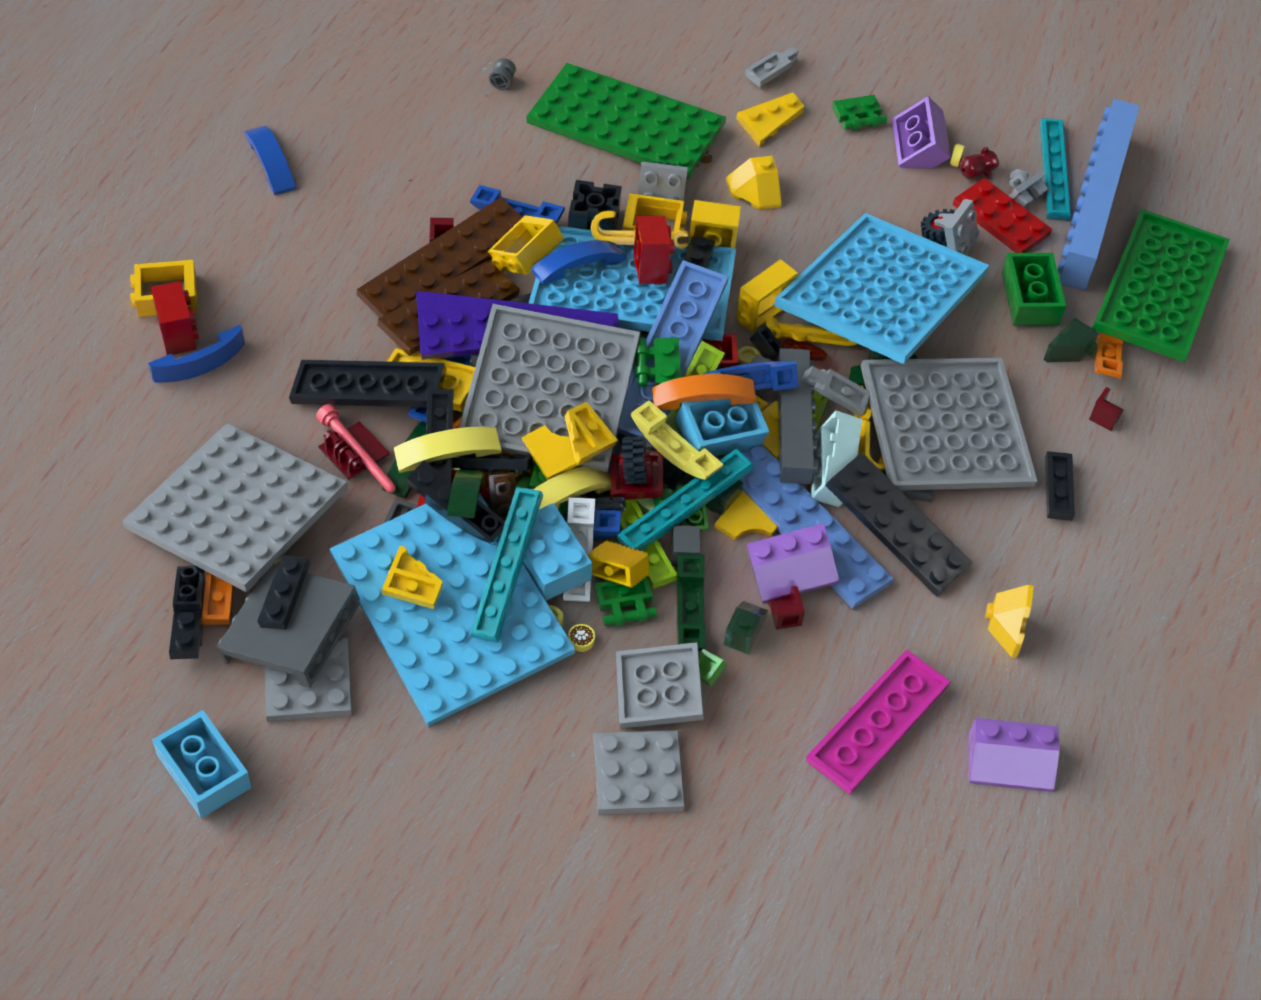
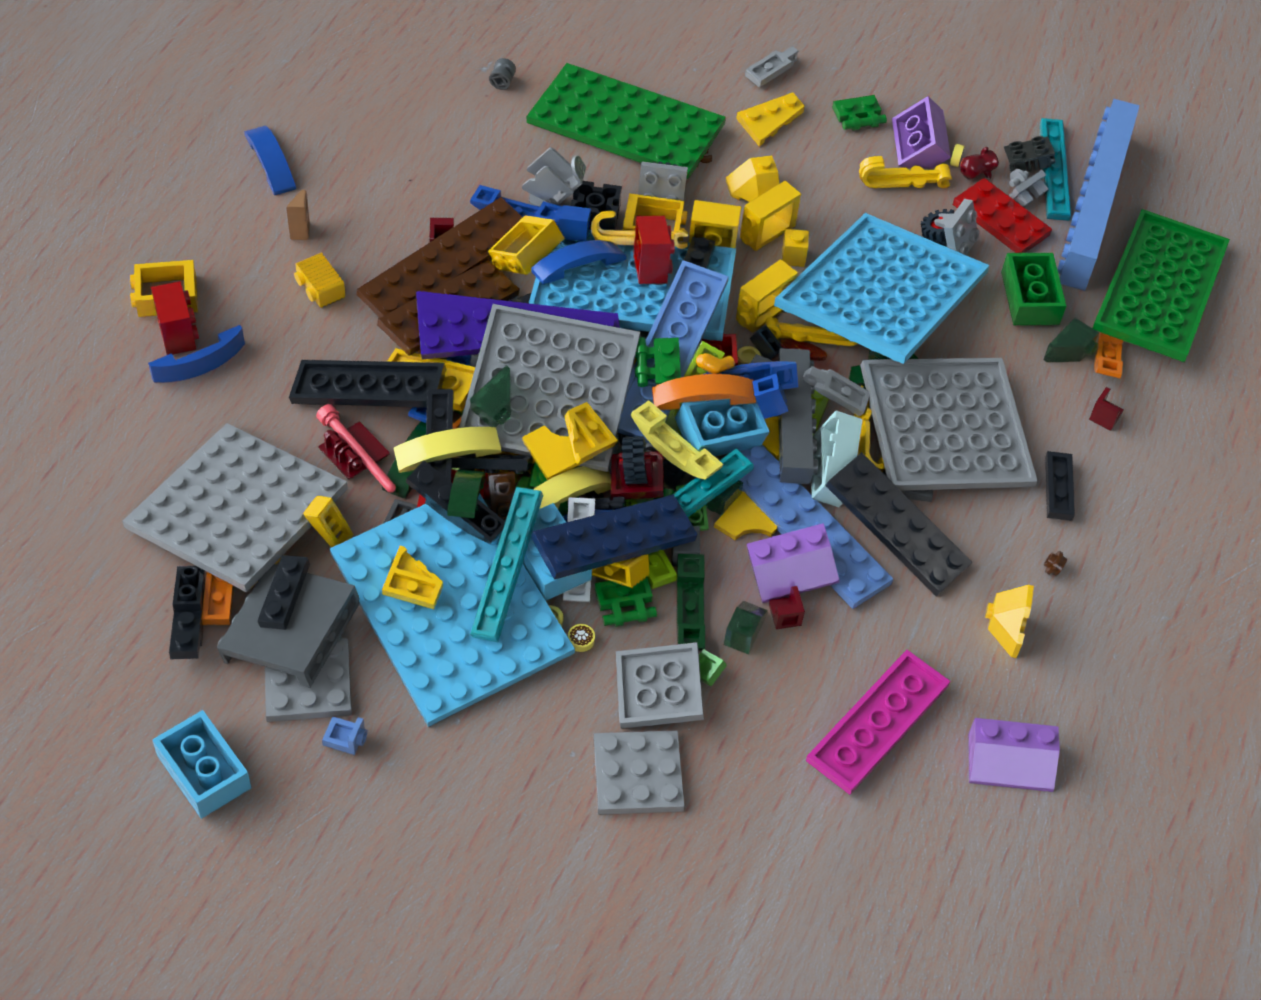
(299, 217): none -> medium nougat slope
(318, 512): none -> yellow slope
(320, 280): none -> yellow brick
(345, 735): none -> medium blue bracket
(494, 399): none -> clear green slope
(554, 178): none -> light grey piece
(574, 222): none -> blue brick
(613, 536): none -> dark blue plate
(713, 364): none -> light orange arm
(770, 215): none -> yellow window
(770, 396): none -> blue brick
(795, 247): none -> yellow brick
(876, 176): none -> yellow piece
(1036, 148): none -> pearl dark grey hinge
(1055, 563): none -> reddish brown plate

